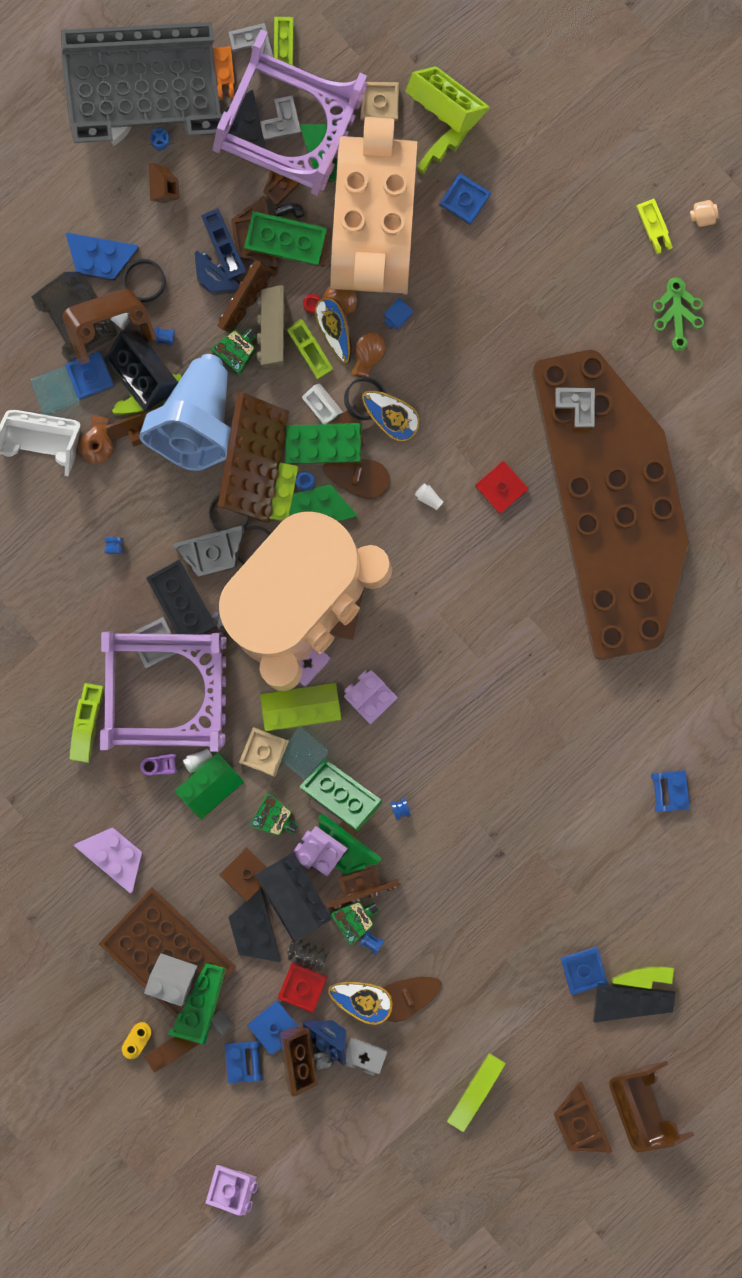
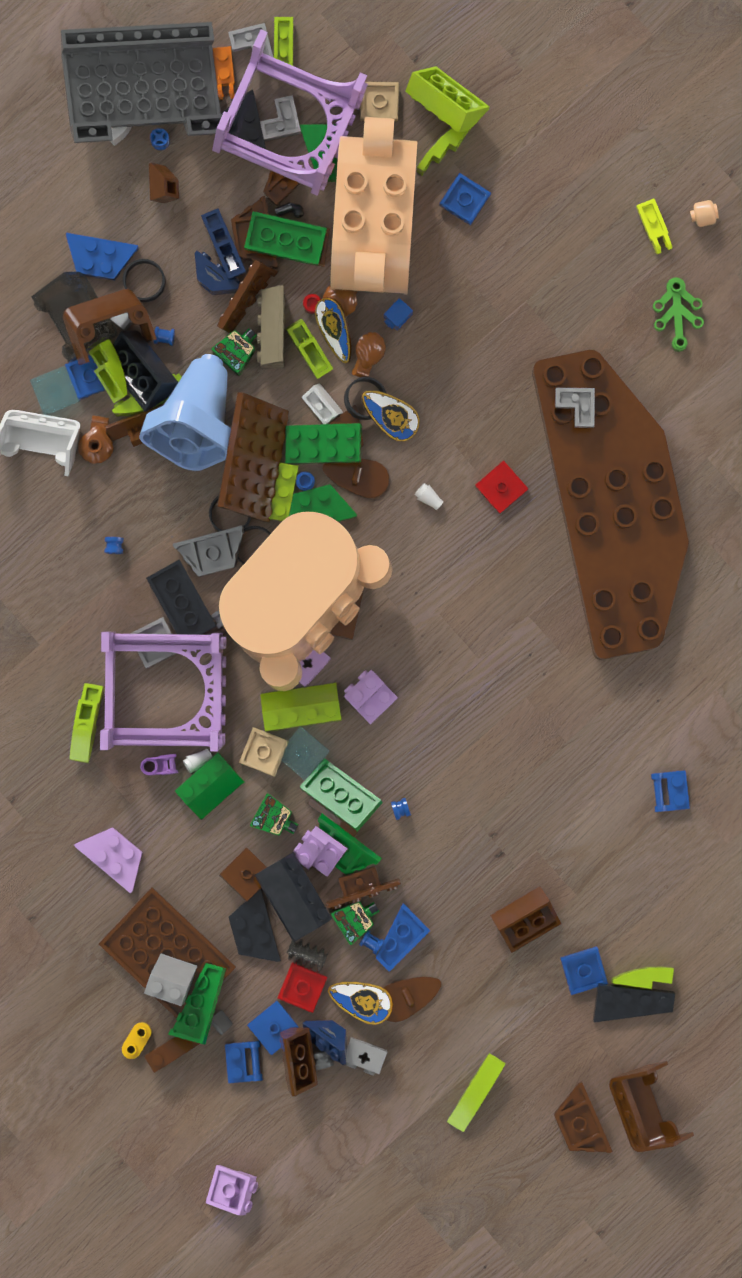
(109, 370): none -> lime slope
(402, 938): none -> blue wing
(526, 919): none -> reddish brown slope

